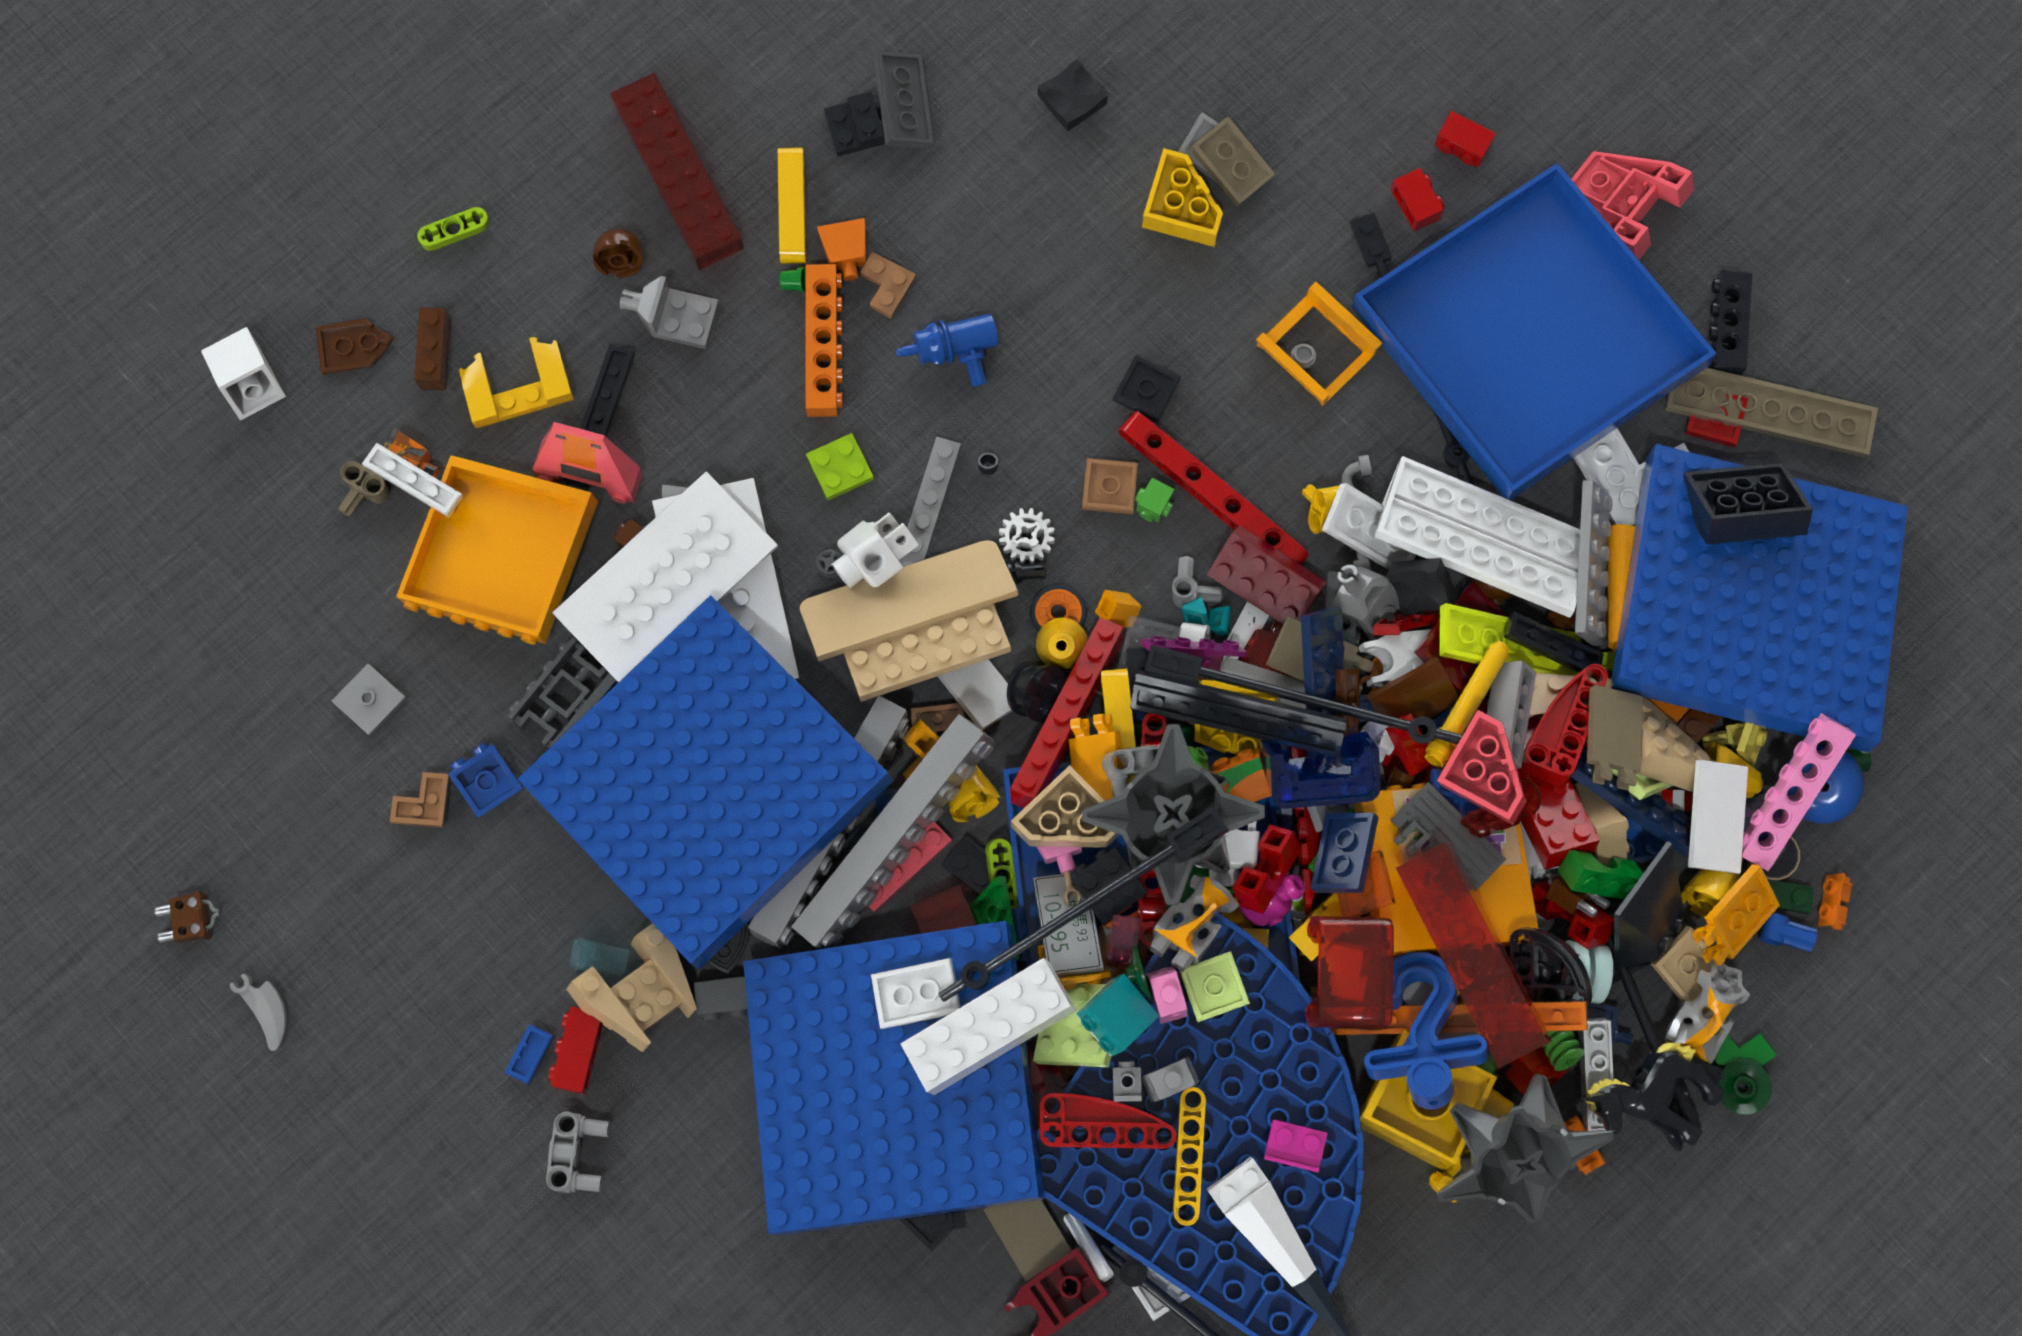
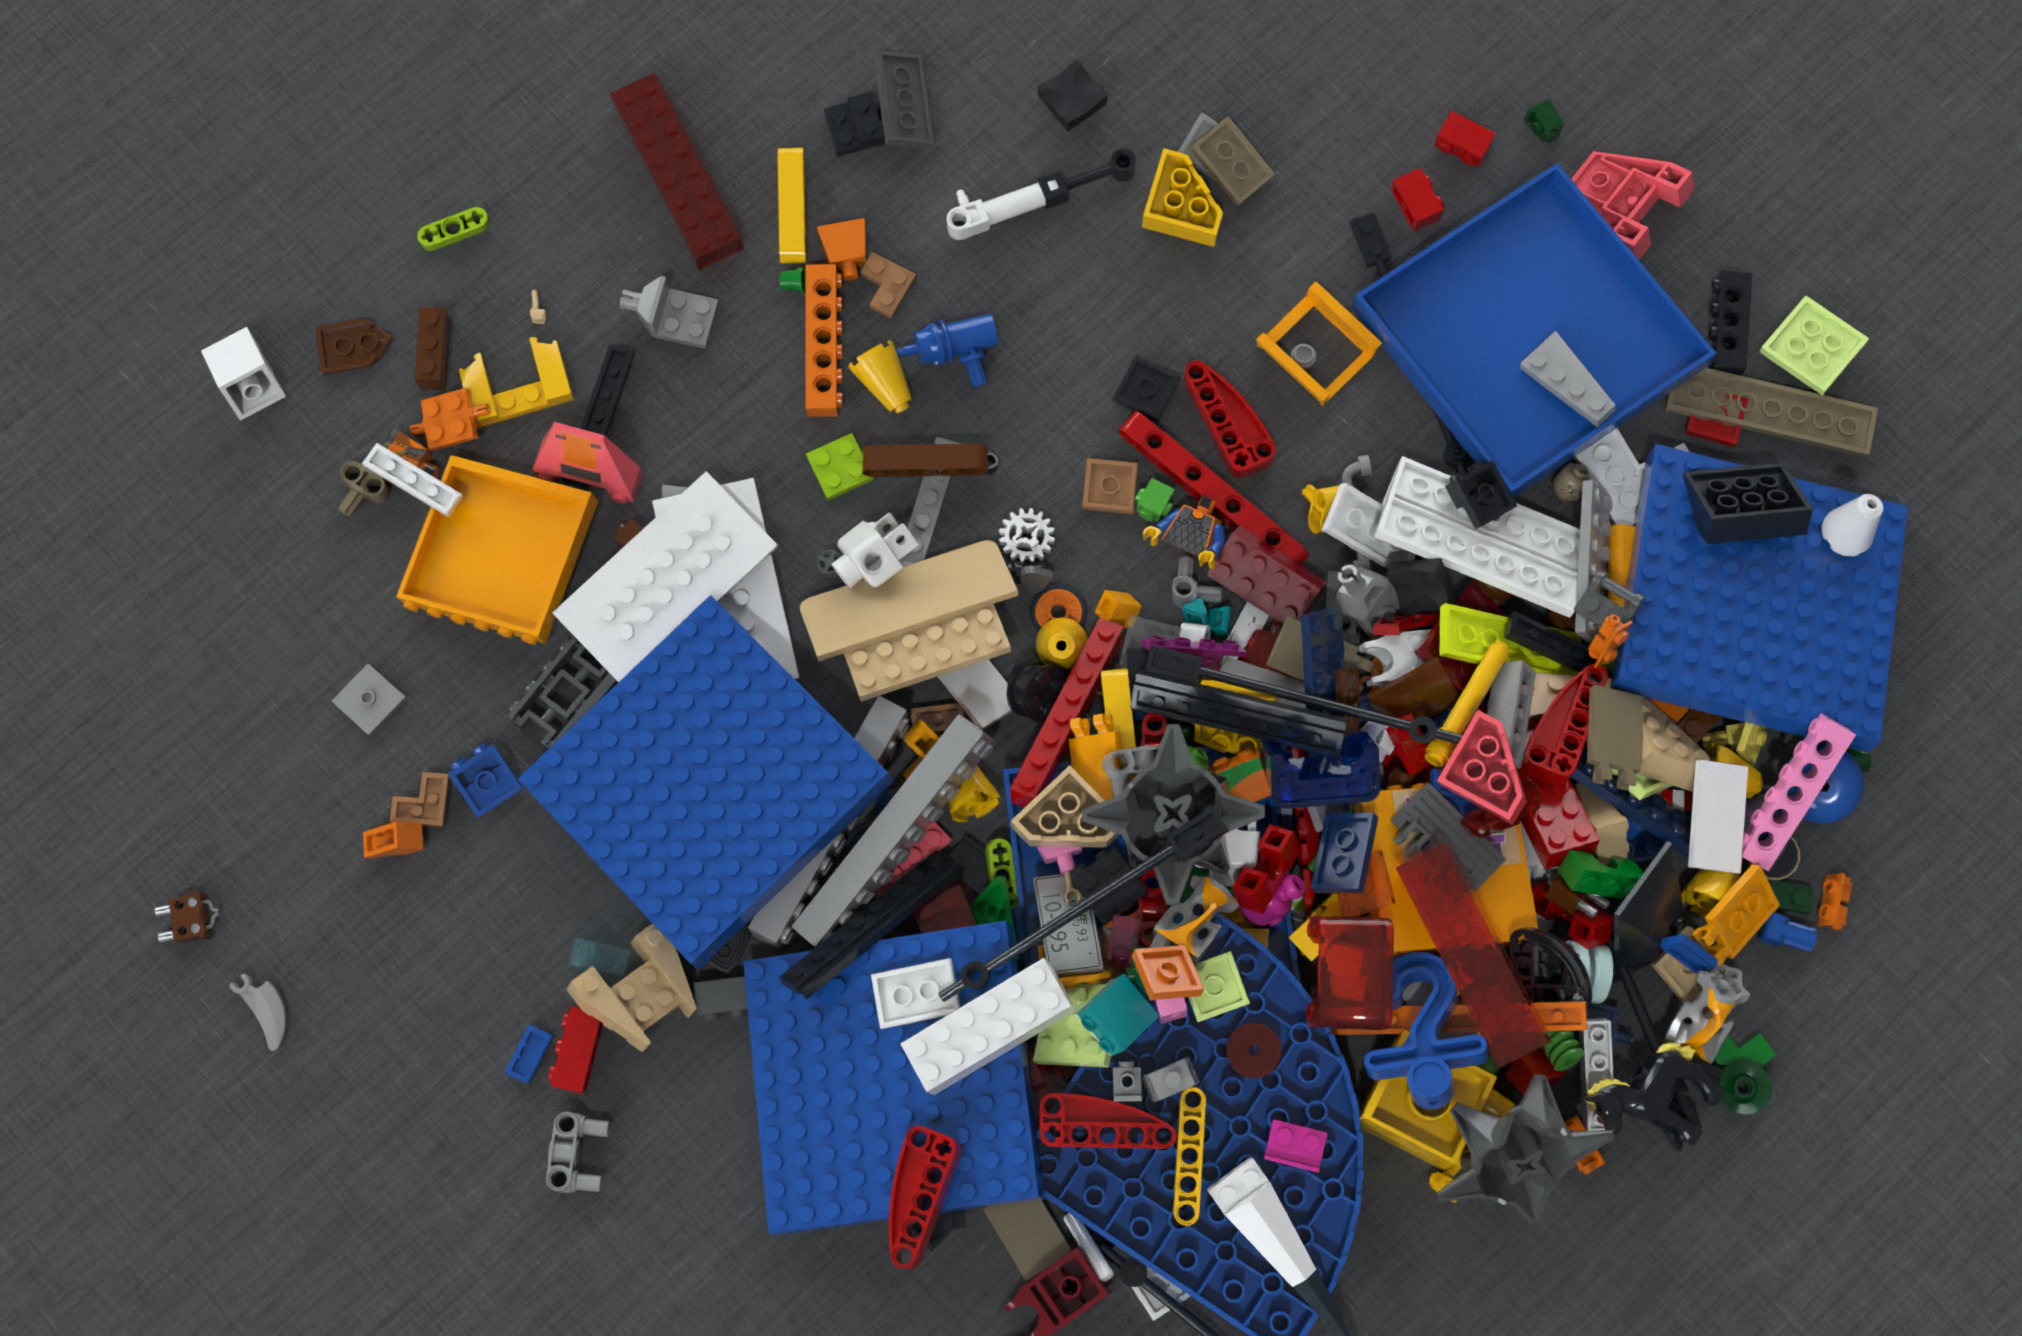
(393, 839): none -> orange arch
(449, 419): none -> orange plate
(538, 315): none -> tan hand
(618, 253): reddish brown cylinder -> none
(871, 924): none -> black plate
(883, 376): none -> yellow cone
(912, 1184): none -> red beam
(925, 460): none -> reddish brown beam
(1035, 578): none -> dark grey tile
(1047, 192): none -> white piece
(1167, 972): none -> orange plate
(1191, 531): none -> torso
(1238, 1050): none -> clear red plate
(1239, 421): none -> red beam
(1481, 493): none -> black plate
(1544, 121): none -> dark green brick
(1567, 378): none -> light grey wing
(1569, 482): none -> dark tan head
(1597, 607): none -> dark grey plate
(1606, 648): none -> orange hinge
(1688, 953): none -> blue plate
(1814, 345): none -> yellowish green plate
(1853, 525): none -> white cone

